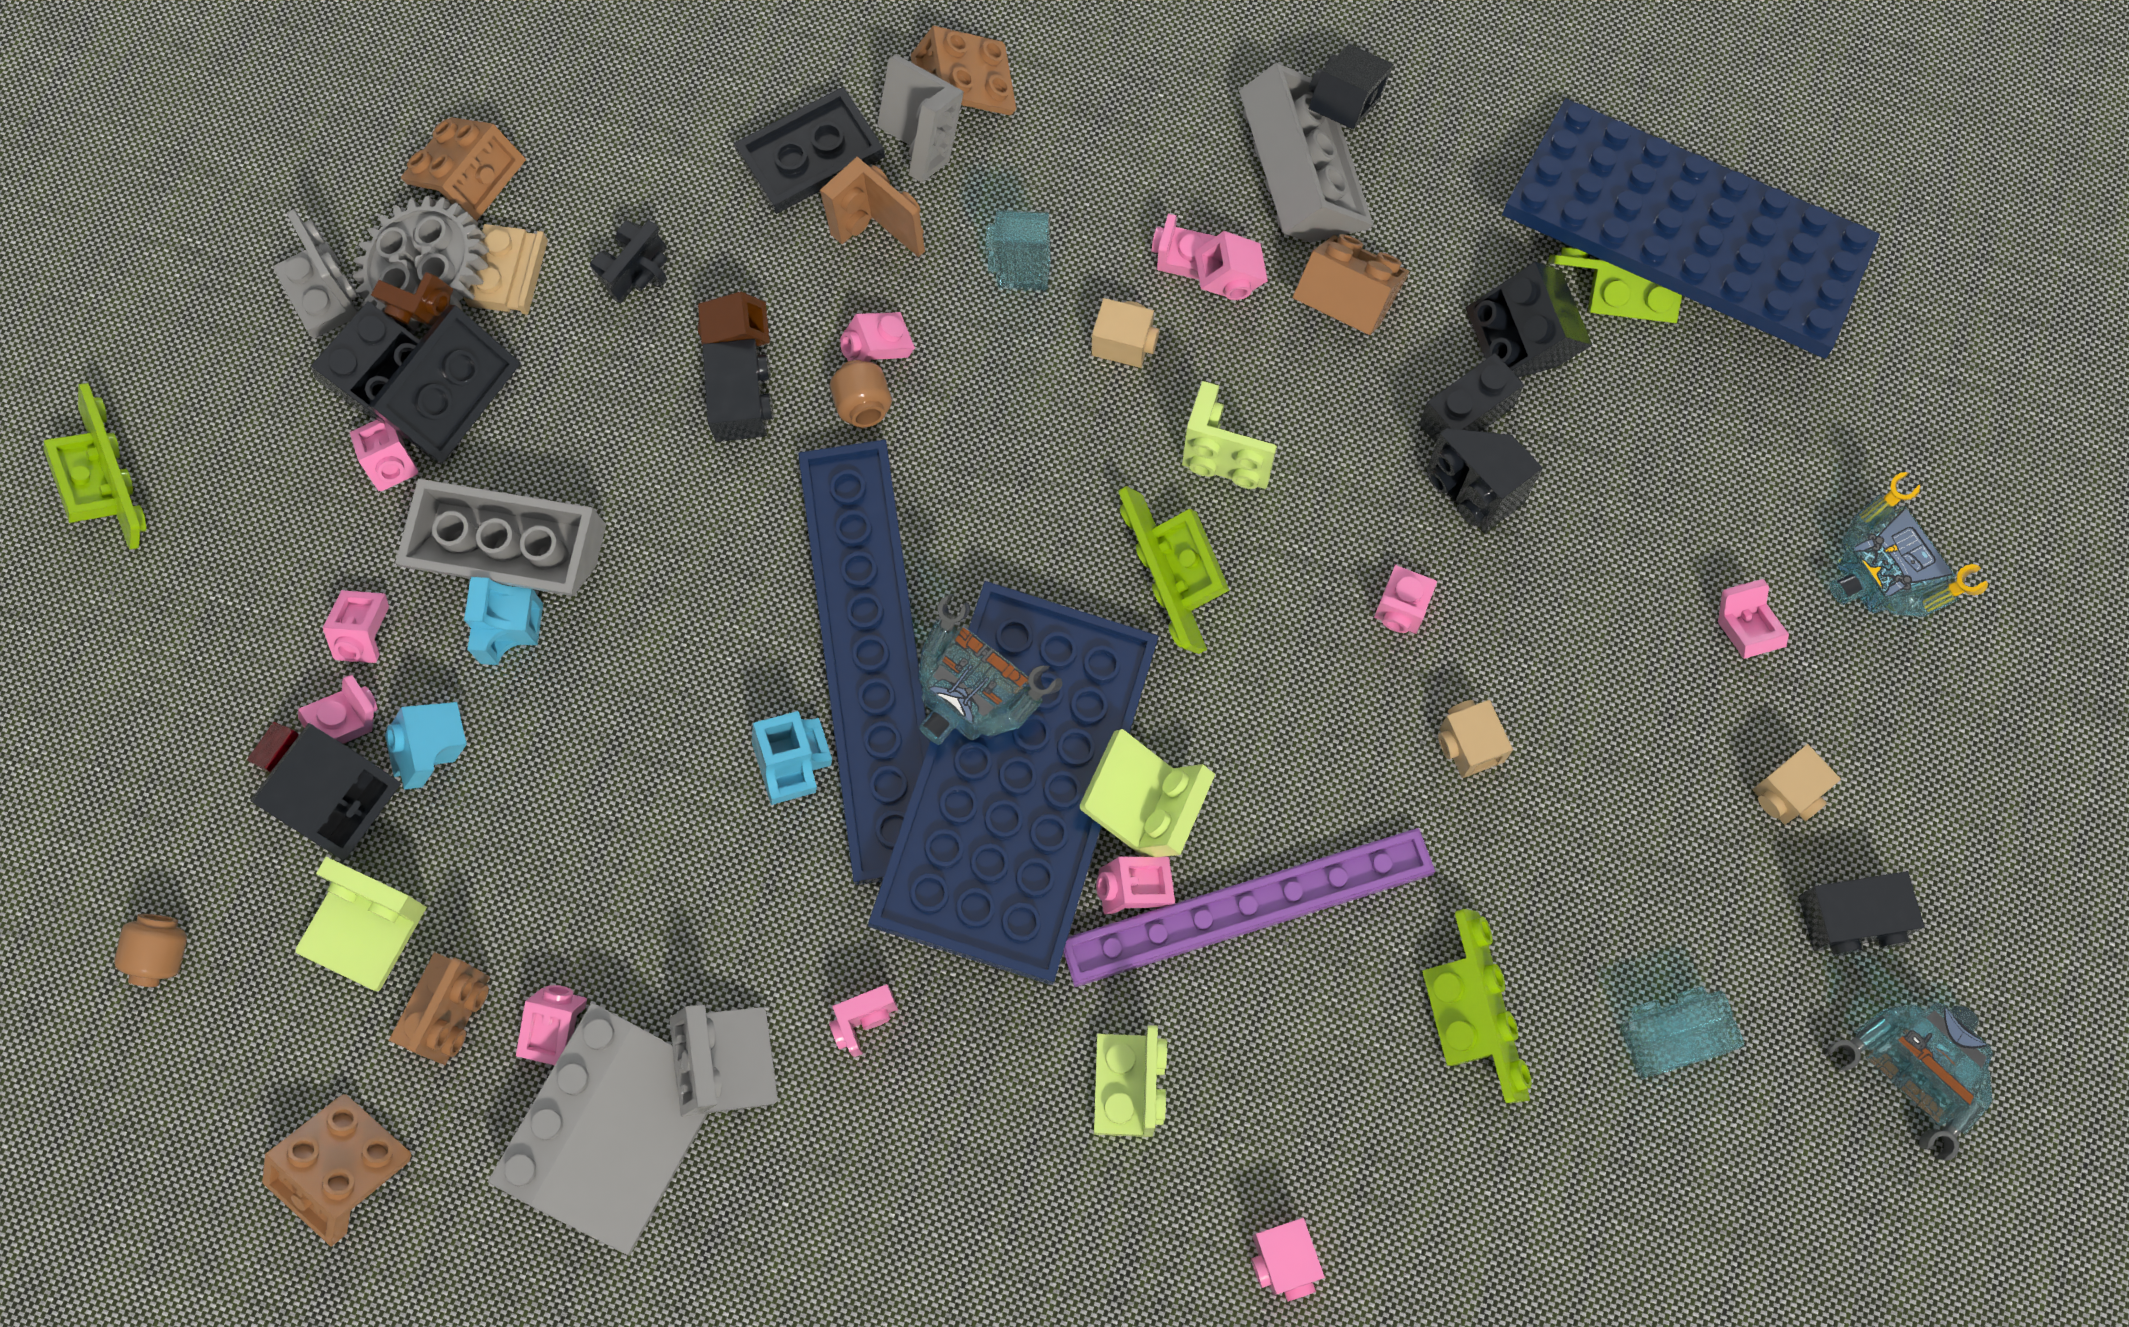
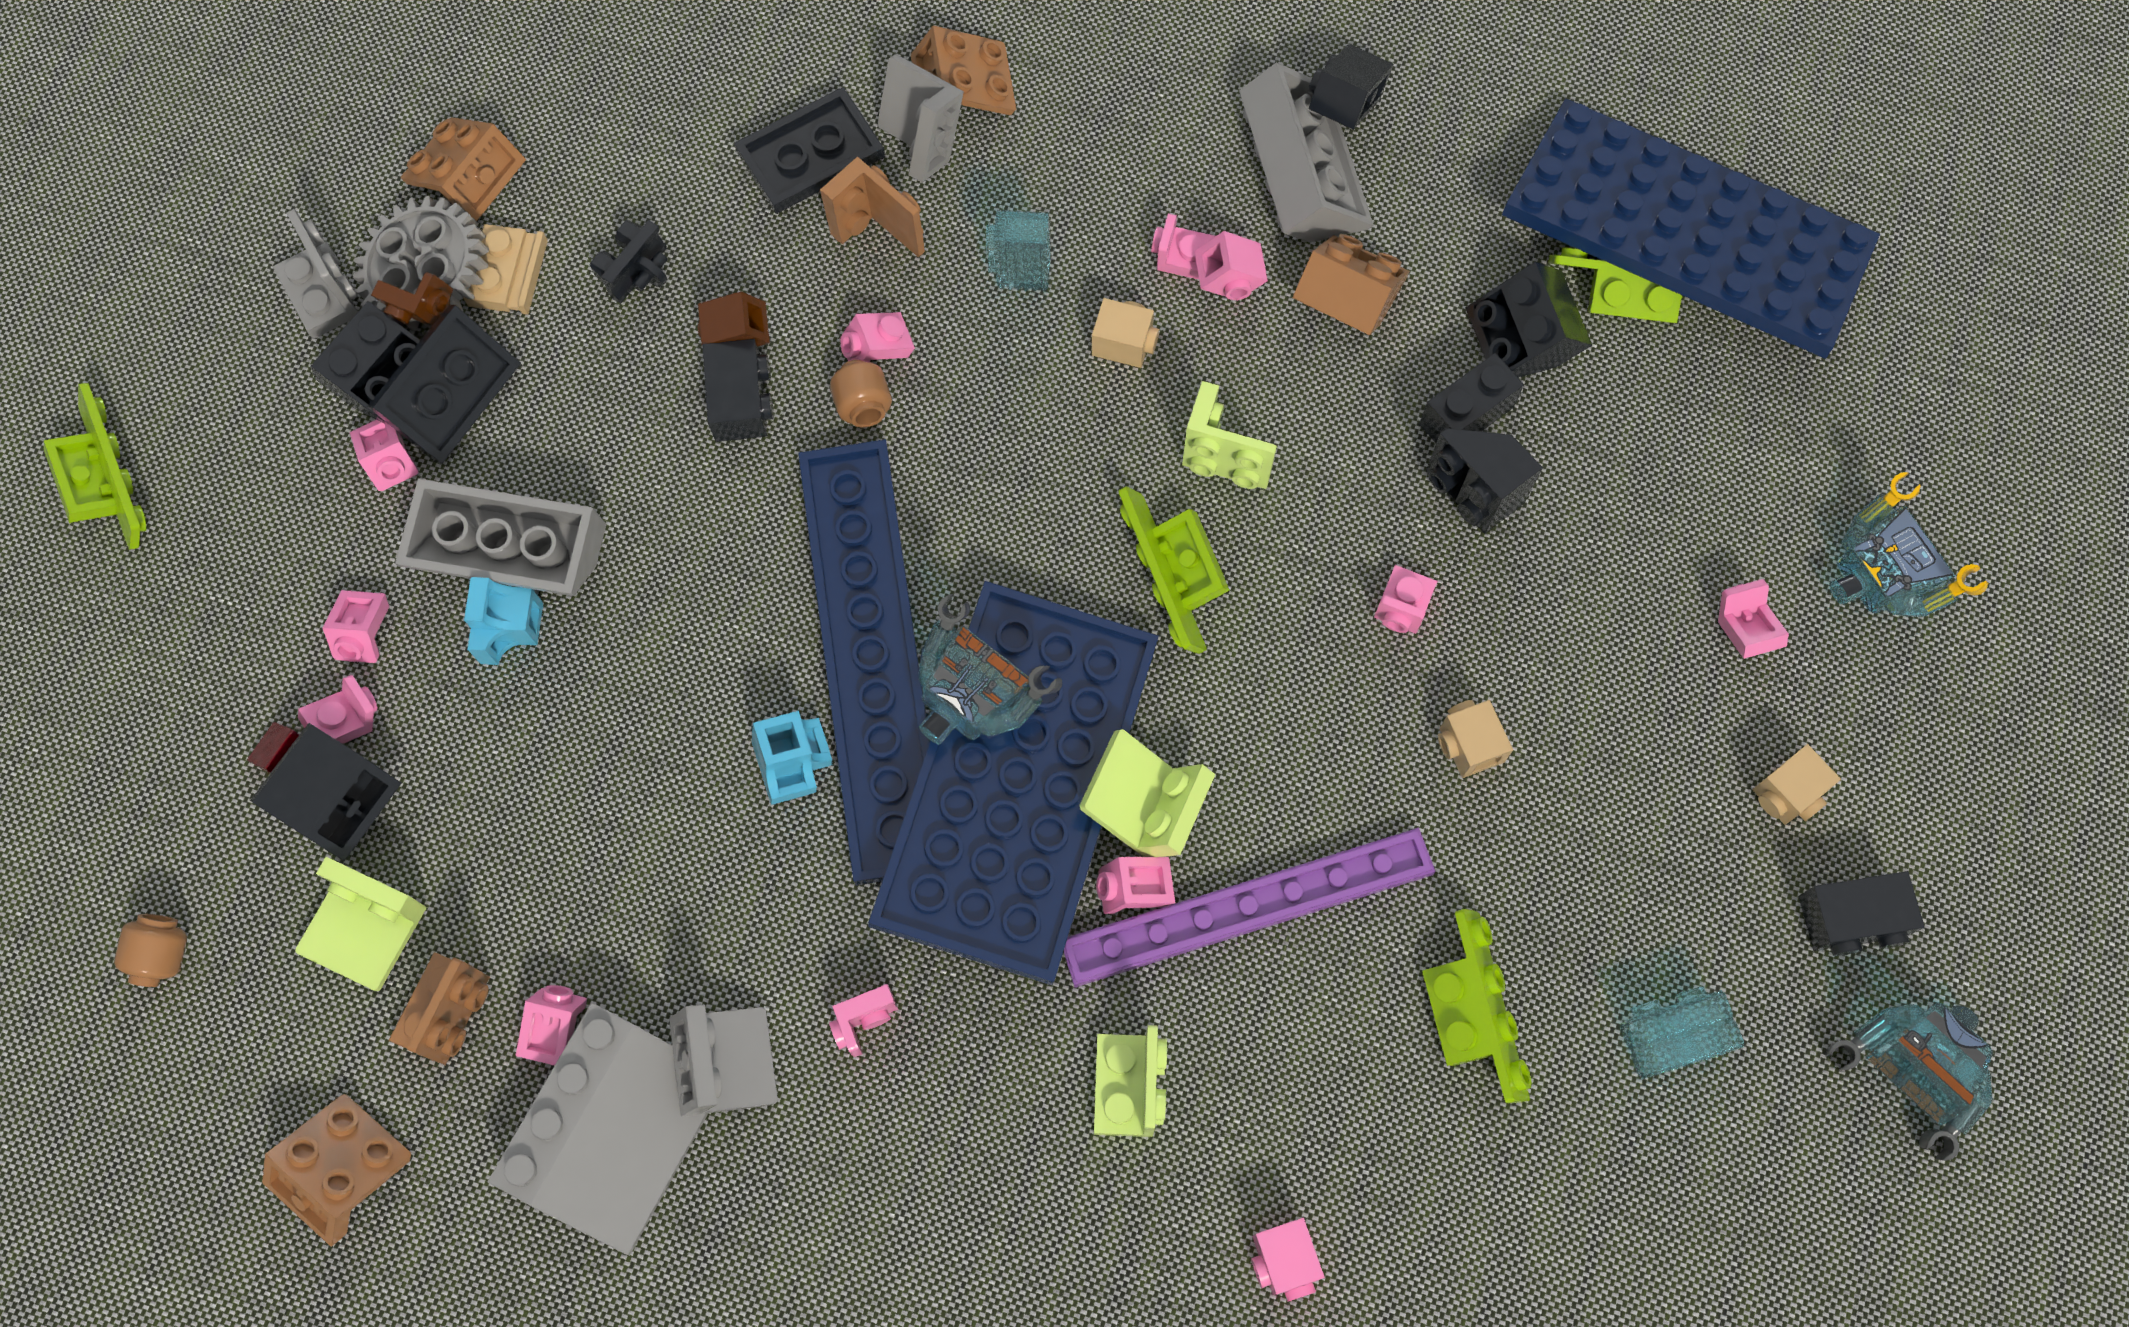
(424, 738): medium azure brick -> none

